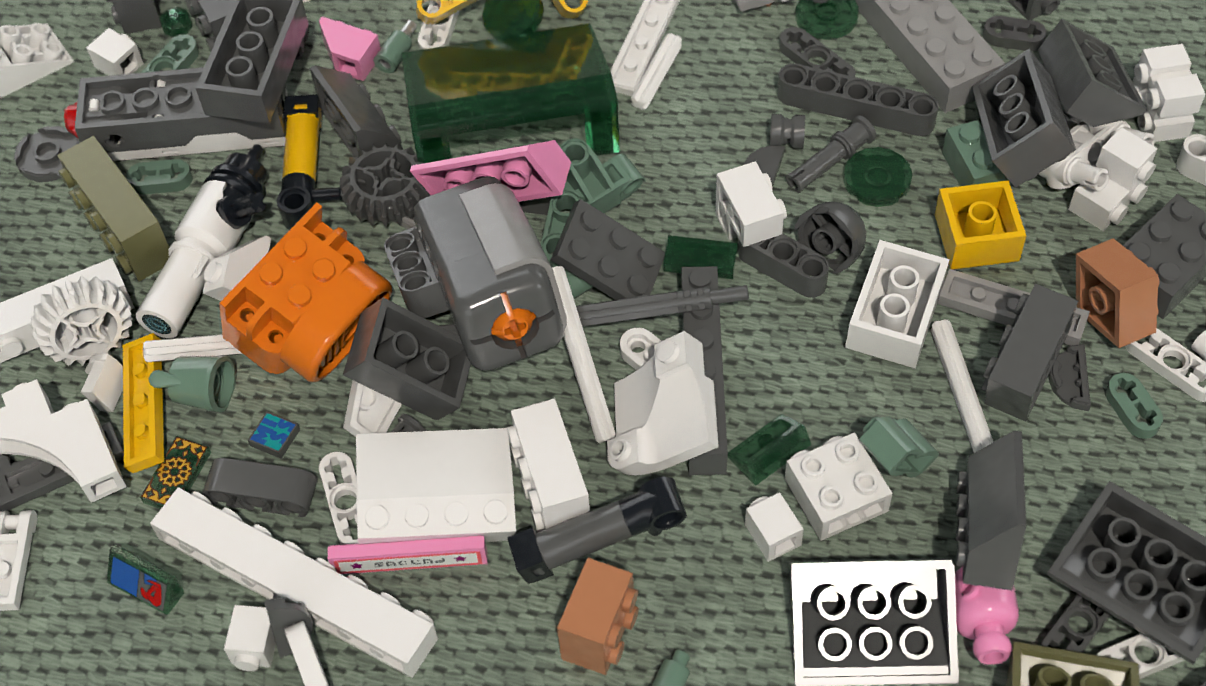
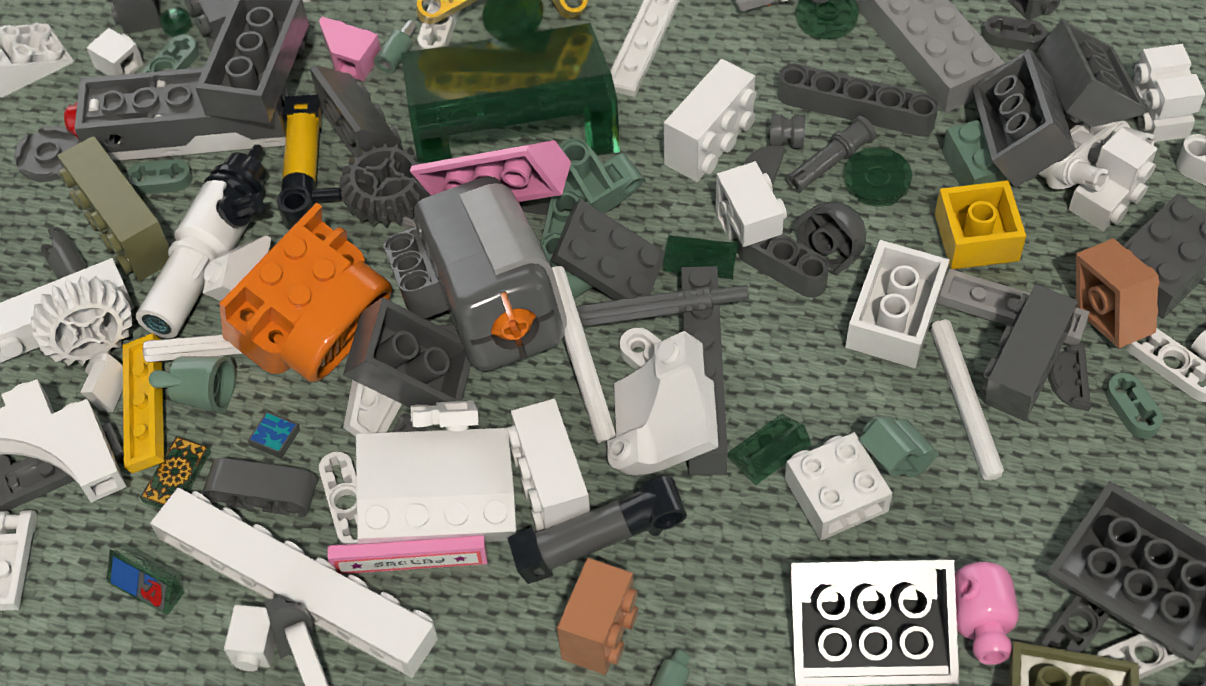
(64, 257): none -> dark grey piece
(452, 415): none -> white plate
(656, 71): white axle -> none
(709, 120): none -> white brick
(773, 526): white brick -> none
(811, 48): dark grey beam -> none
(992, 514): dark grey slope -> none

